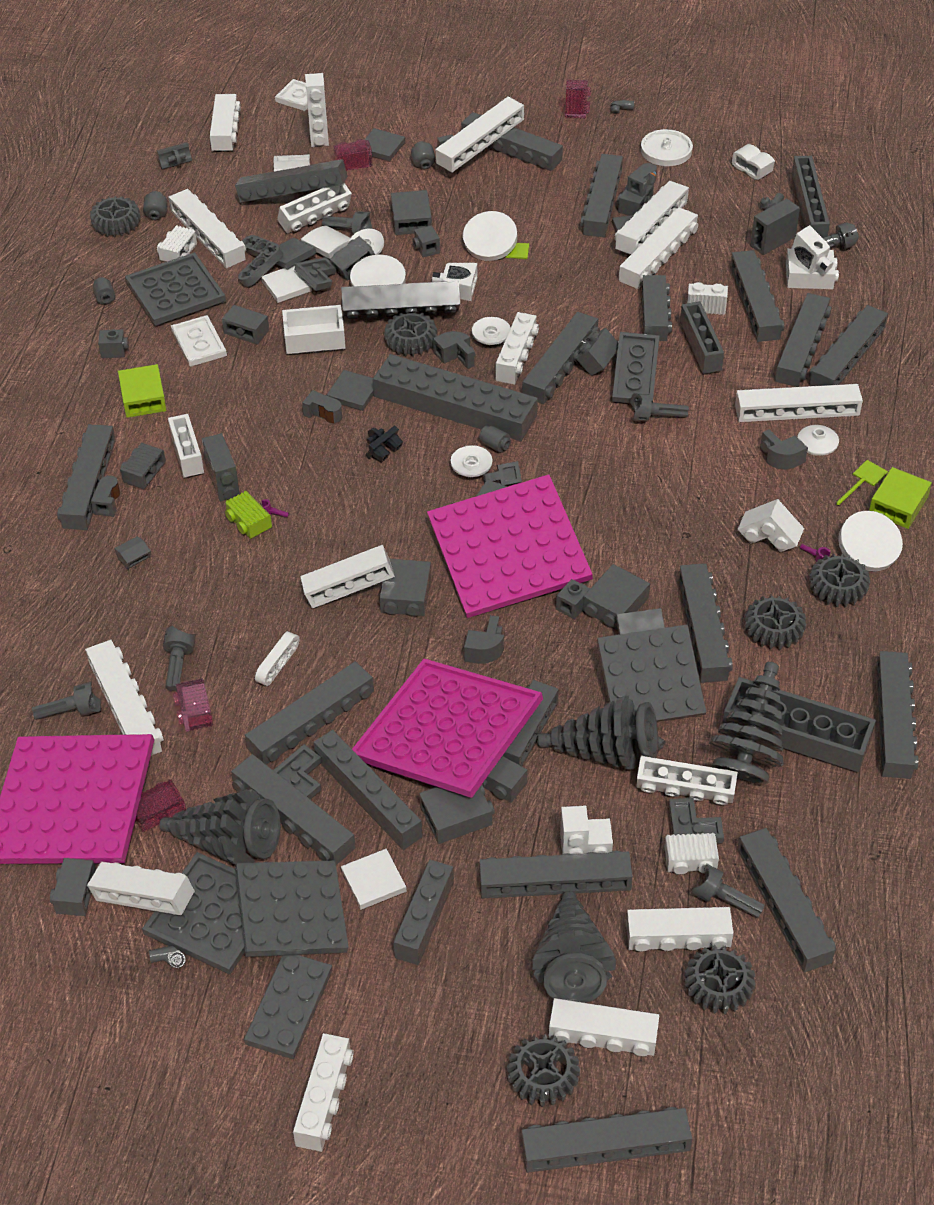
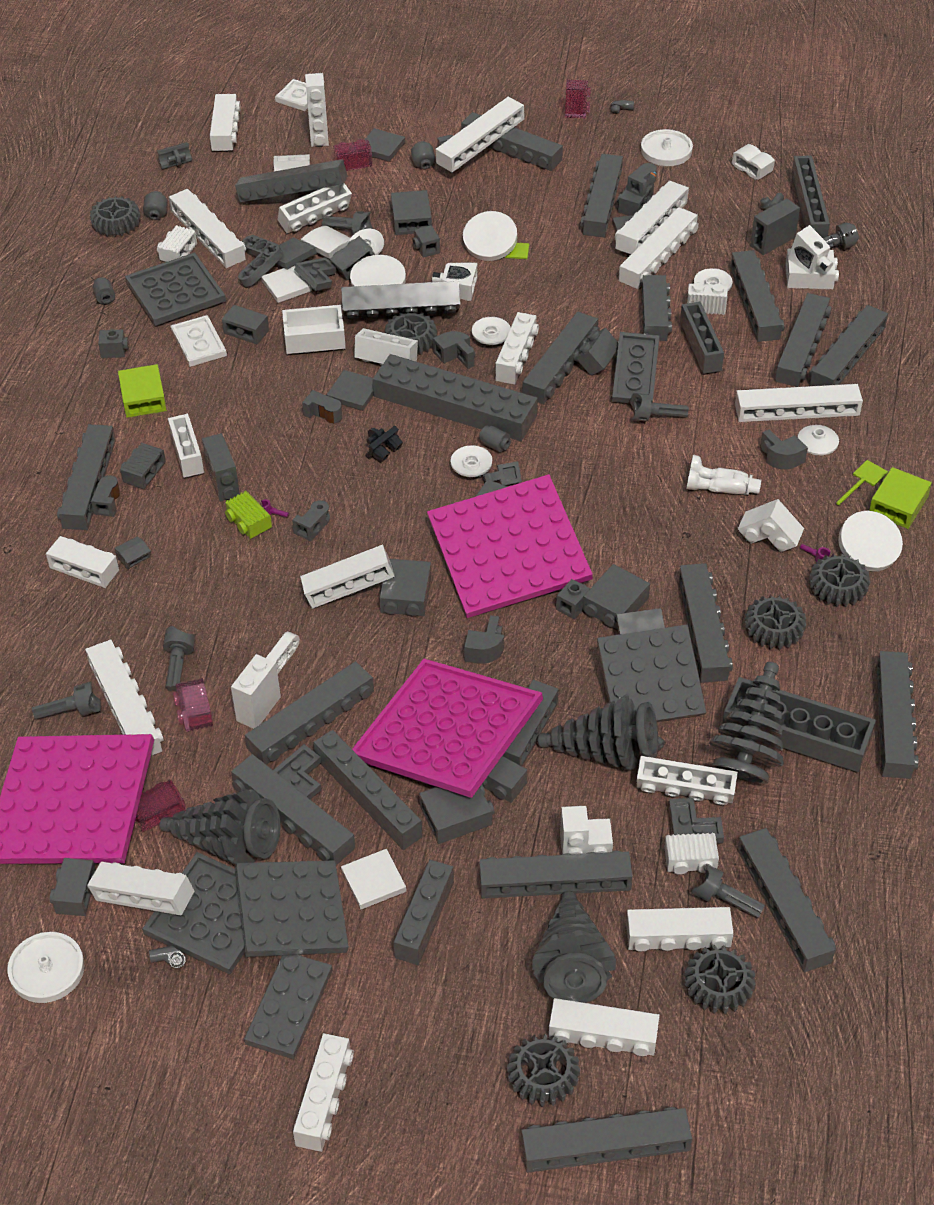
(46, 967): none -> white piece
(82, 561): none -> white brick
(256, 691): none -> white brick
(312, 521): none -> dark grey leg
(377, 346): none -> white brick
(714, 276): none -> white dish
(721, 479): none -> white piece

